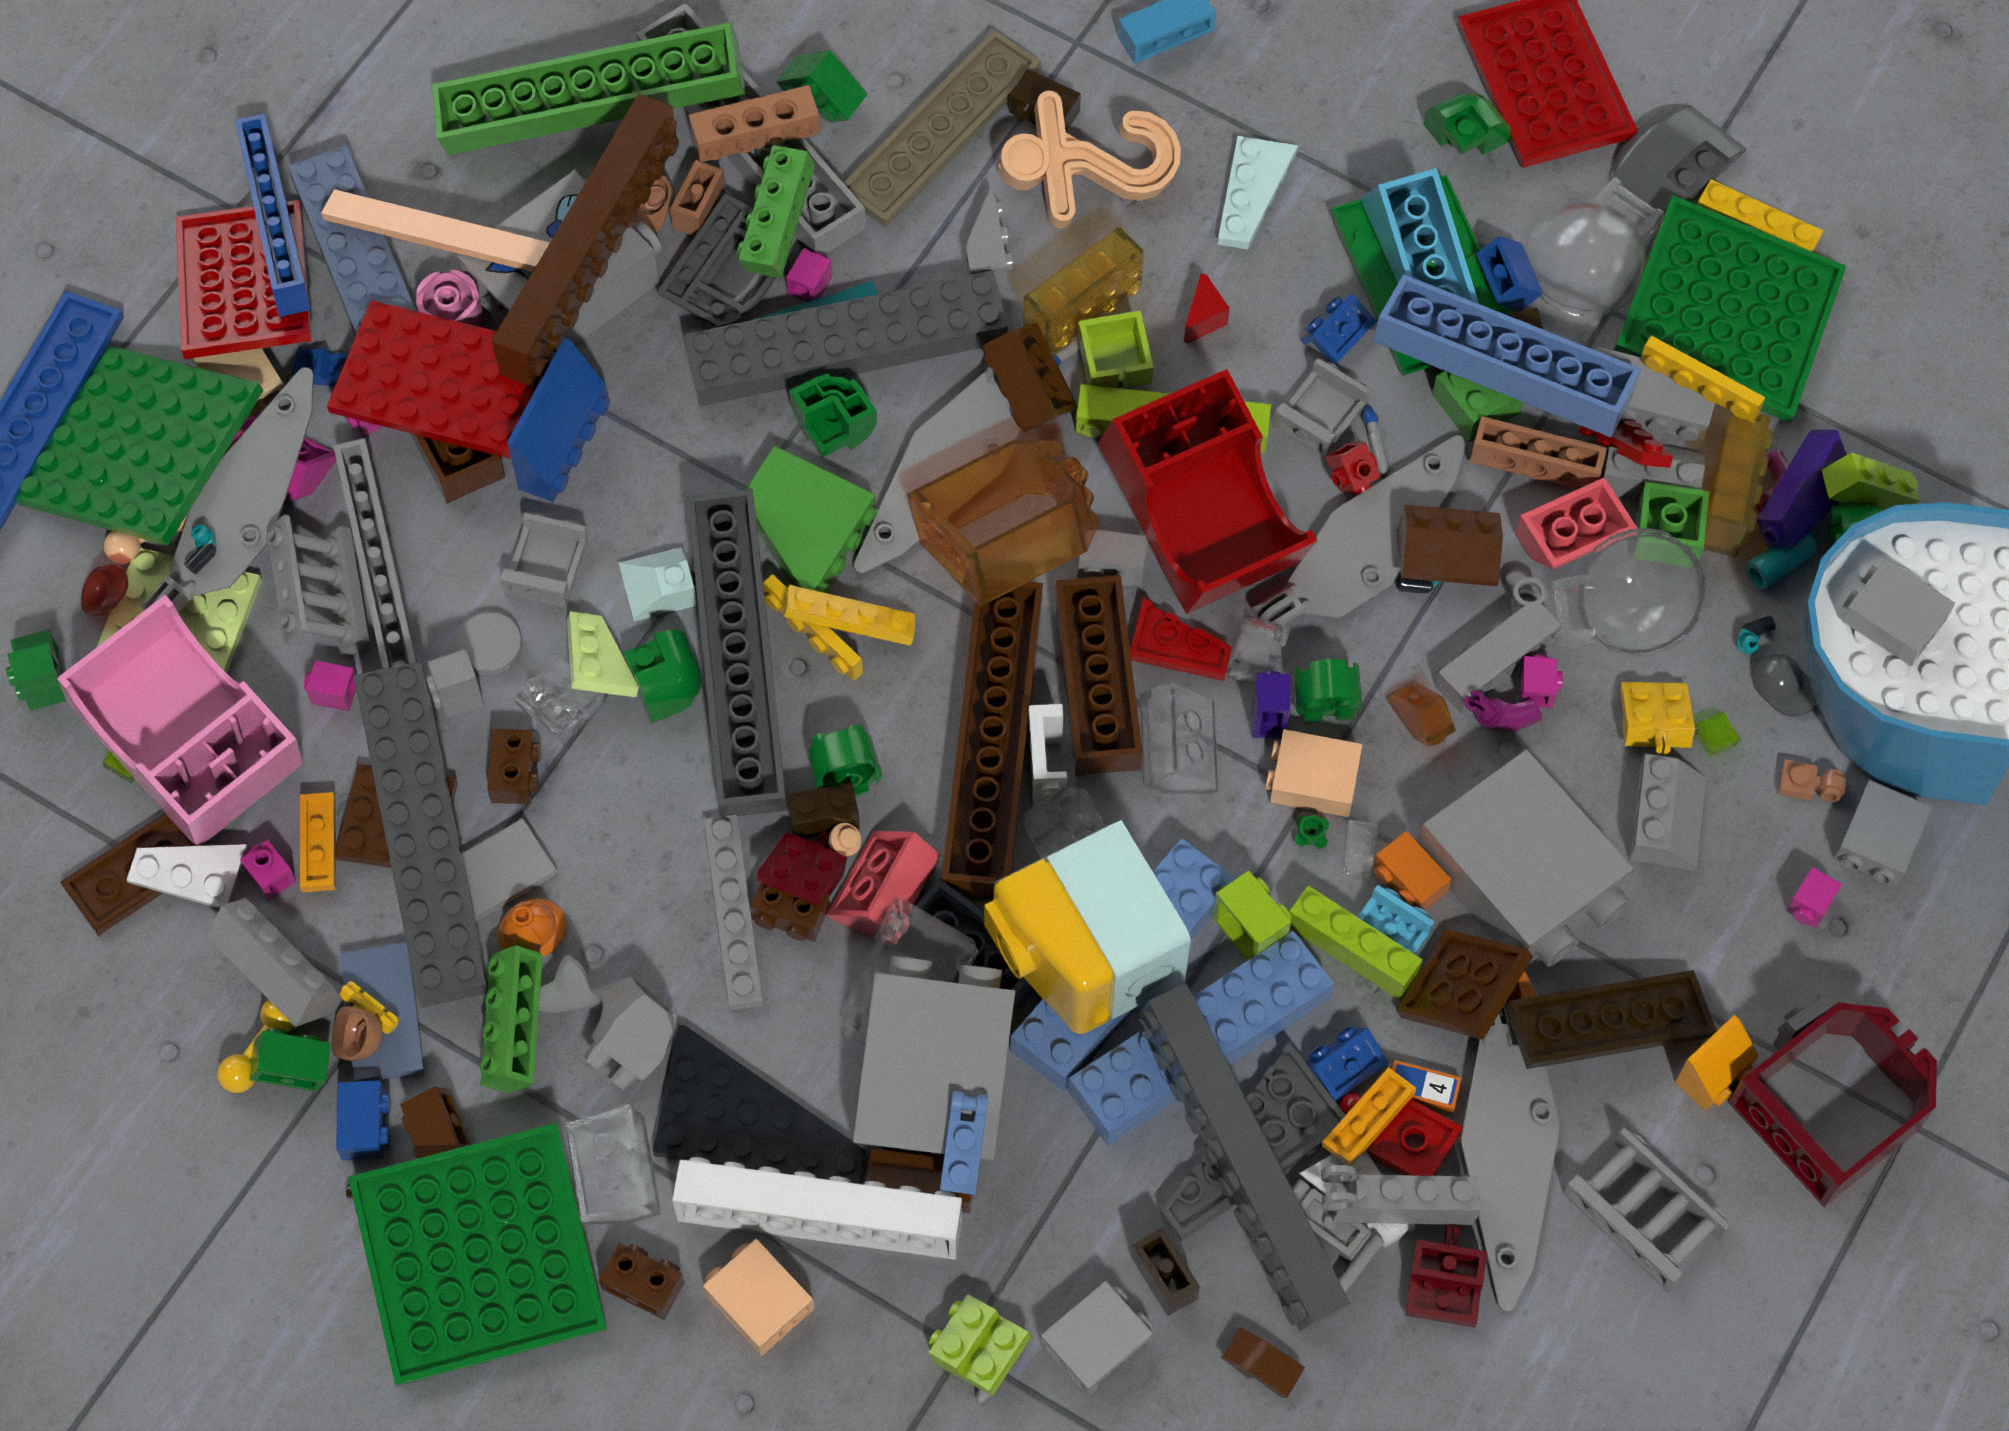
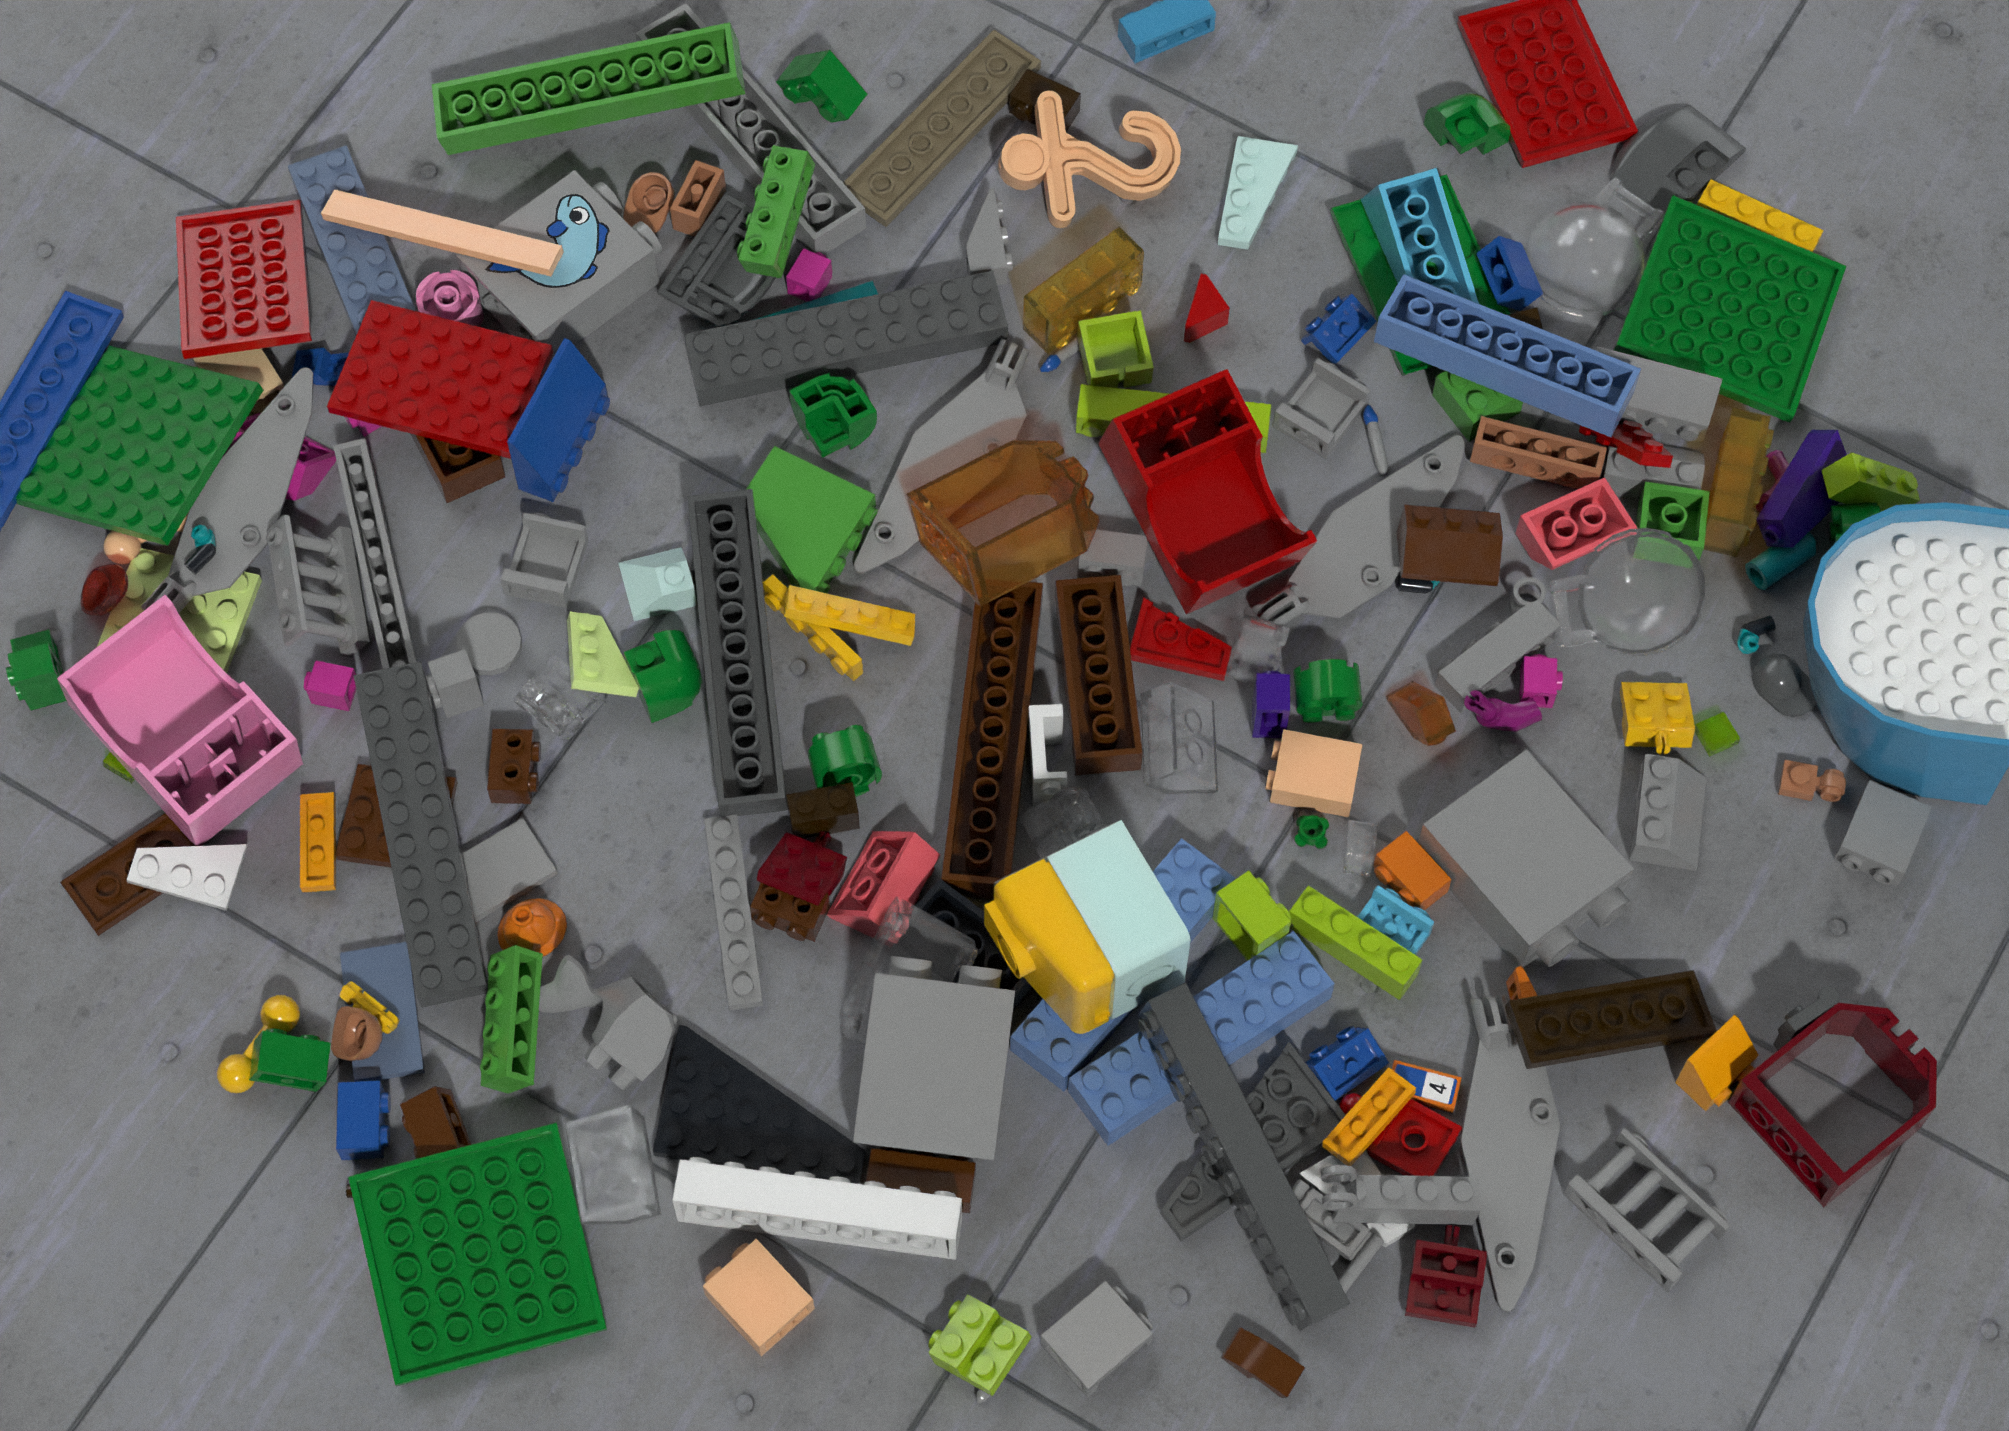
(267, 869): dark pink brick -> none
(272, 215): blue brick -> none
(272, 963): light grey slope -> none
(586, 241): reddish brown brick -> none
(642, 1280): reddish brown brick -> none
(766, 112): nougat brick -> none
(844, 839): light nougat plate -> none
(963, 1144): medium blue plate -> none
(1029, 377): reddish brown slope -> none
(1165, 1271): dark brown brick -> none
(1353, 467): red brick -> none
(1464, 983): reddish brown plate -> none
(1702, 379): yellow plate -> none
(1813, 898): dark pink brick -> none
(1897, 611): light grey brick -> none

